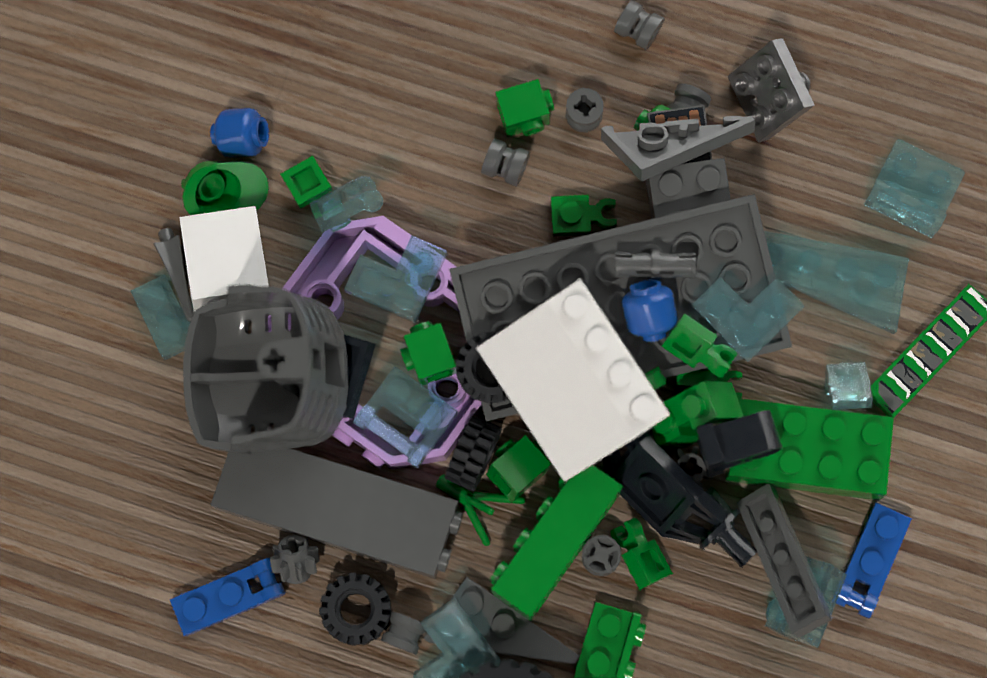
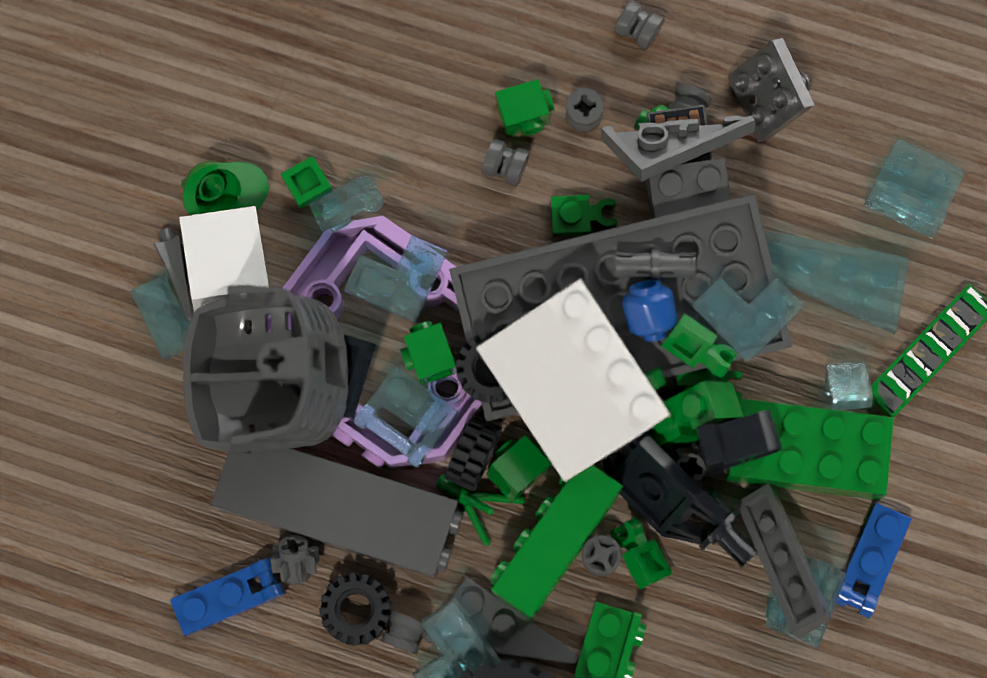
(239, 133): blue head -> none

